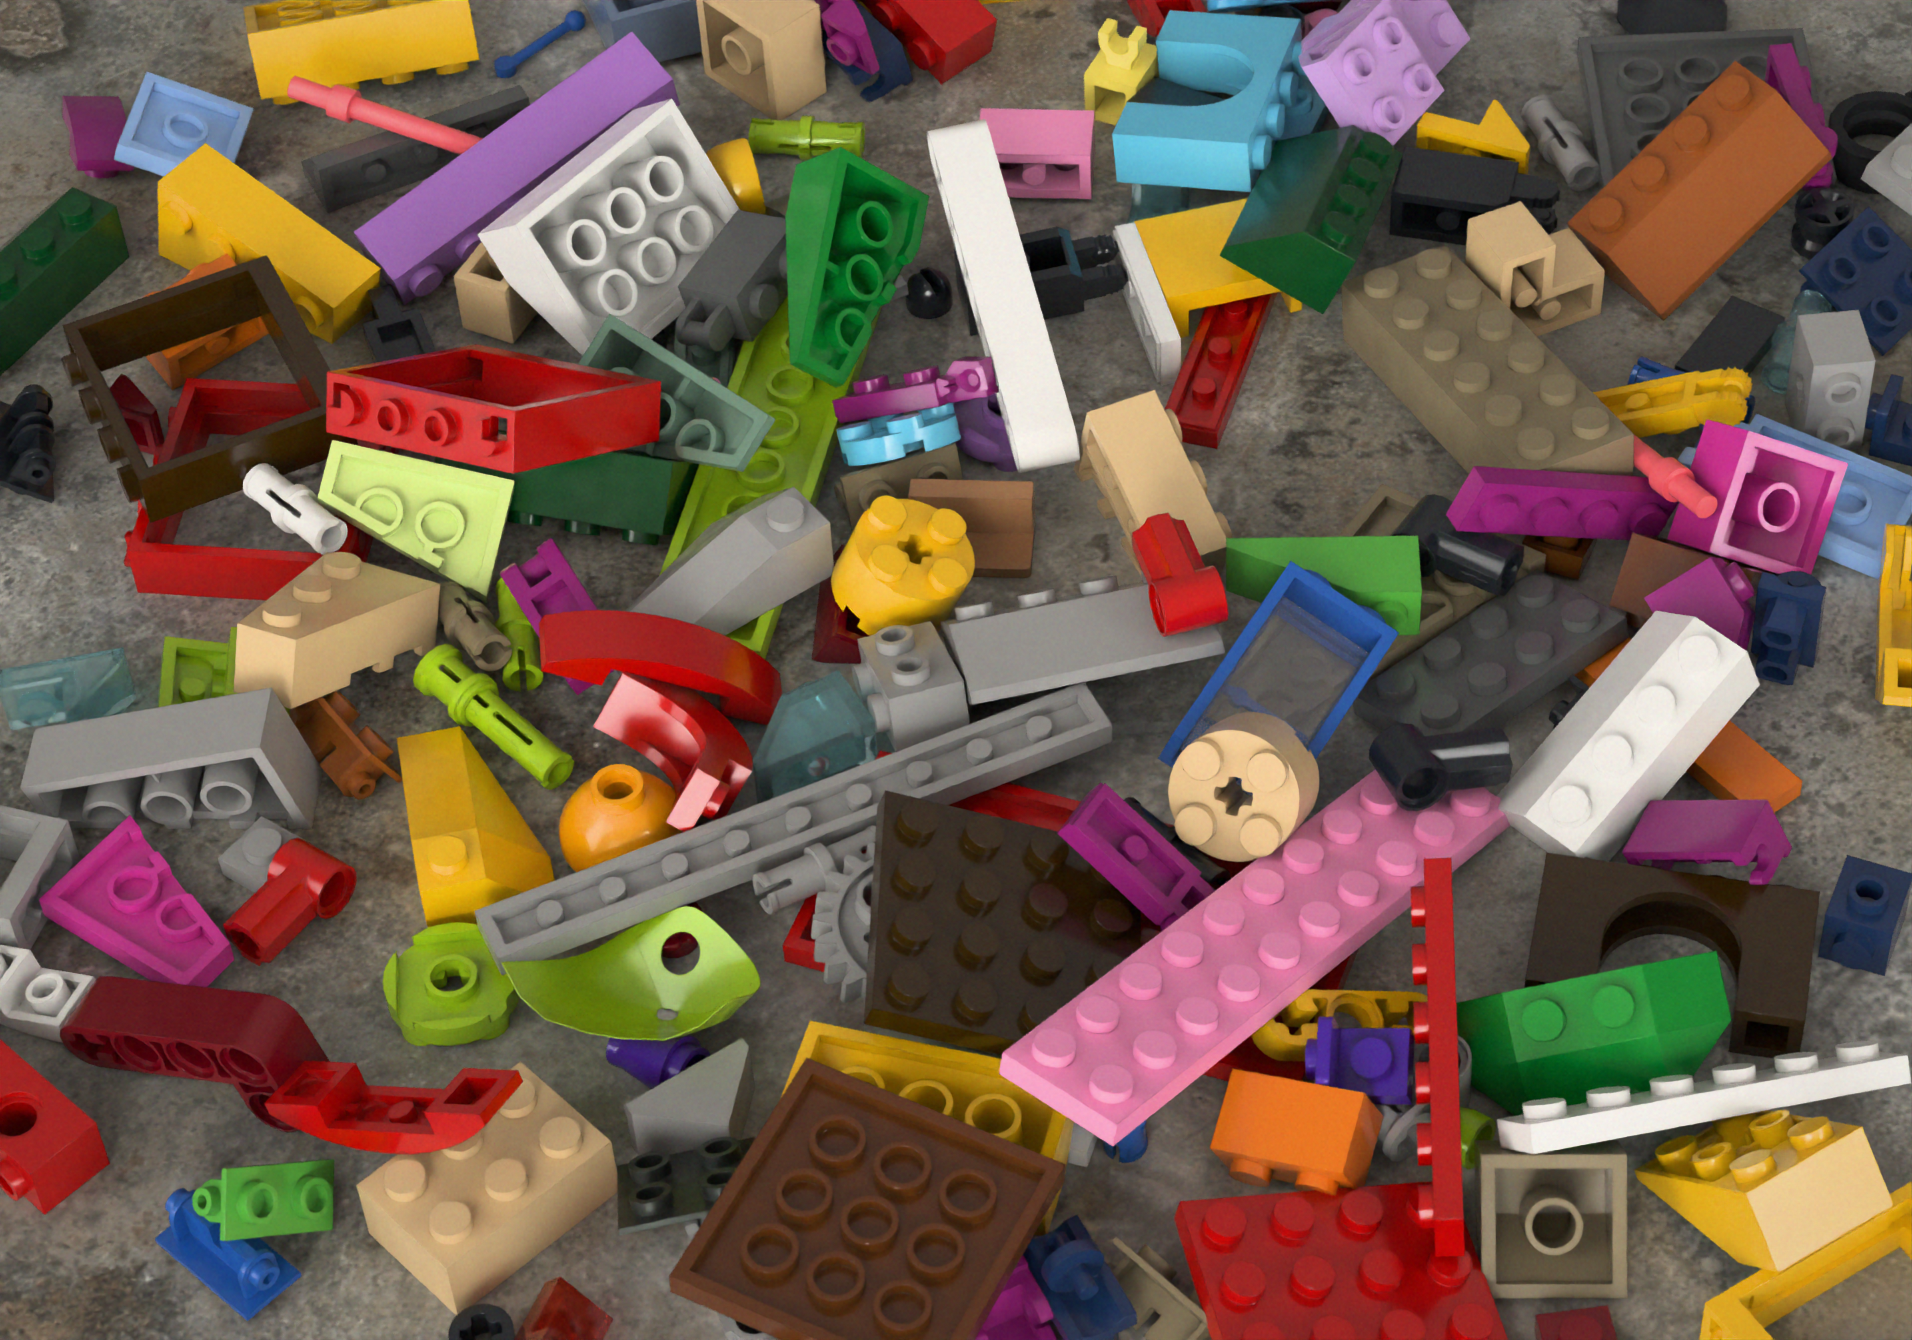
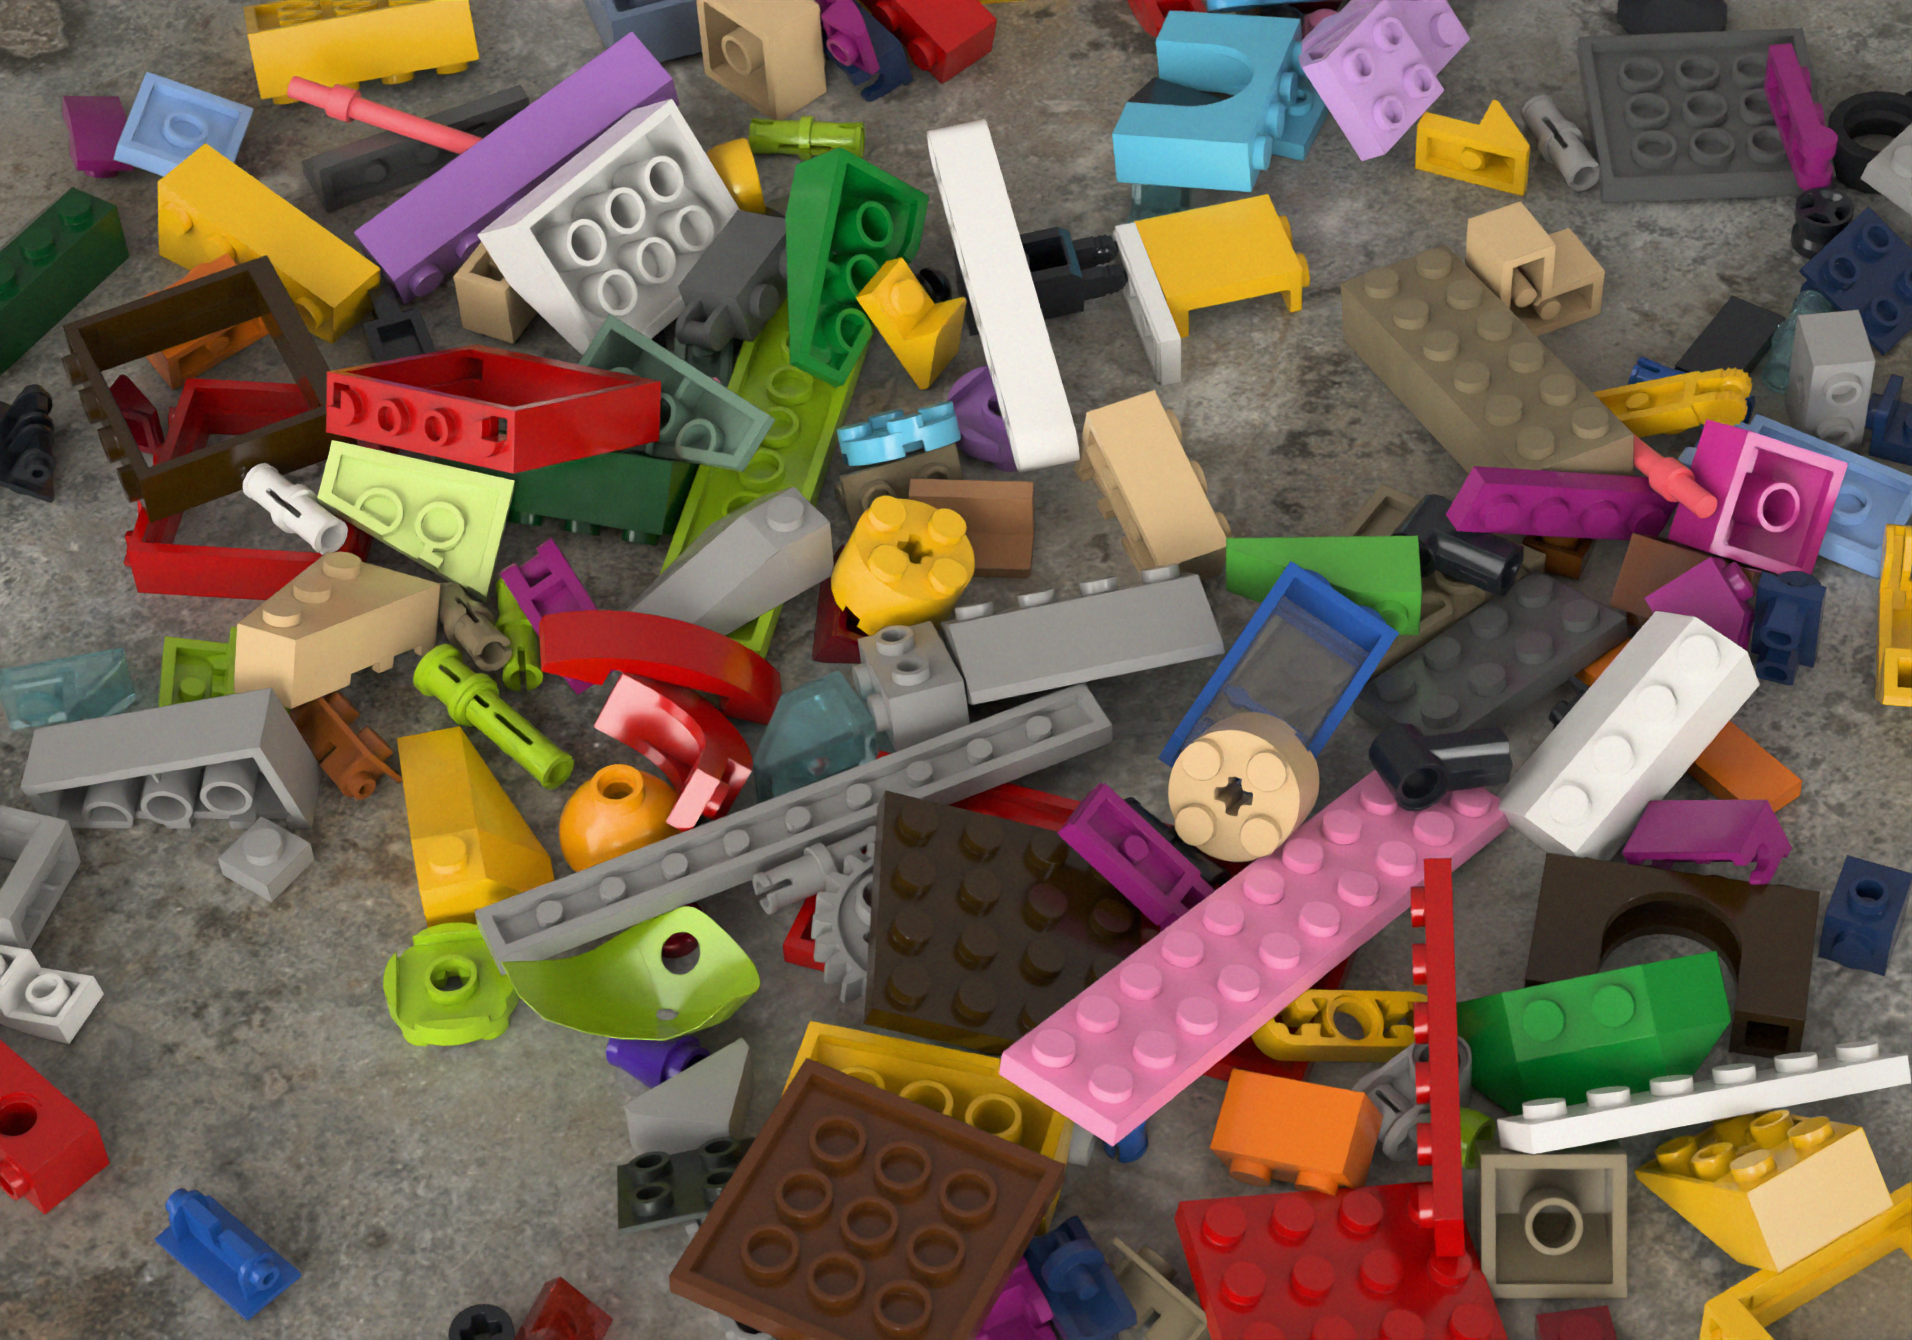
(138, 912): dark pink wing -> none
(193, 1035): dark red beam -> none
(269, 1199): bright green hinge -> none
(299, 887): red piece -> none
(340, 1108): red slope -> none
(494, 1201): tan brick -> none
(506, 65): blue hinge -> none
(915, 328): none -> yellow slope
(923, 389): magenta hinge -> none
(1044, 151): bright pink brick -> none
(1118, 71): light yellow brick -> none
(1180, 587): red piece -> none
(1217, 367): red tile -> none
(1313, 211): dark green slope -> none
(1363, 1060): dark purple bracket -> none
(1443, 190): black hinge -> none
(1699, 190): dark orange slope -> none

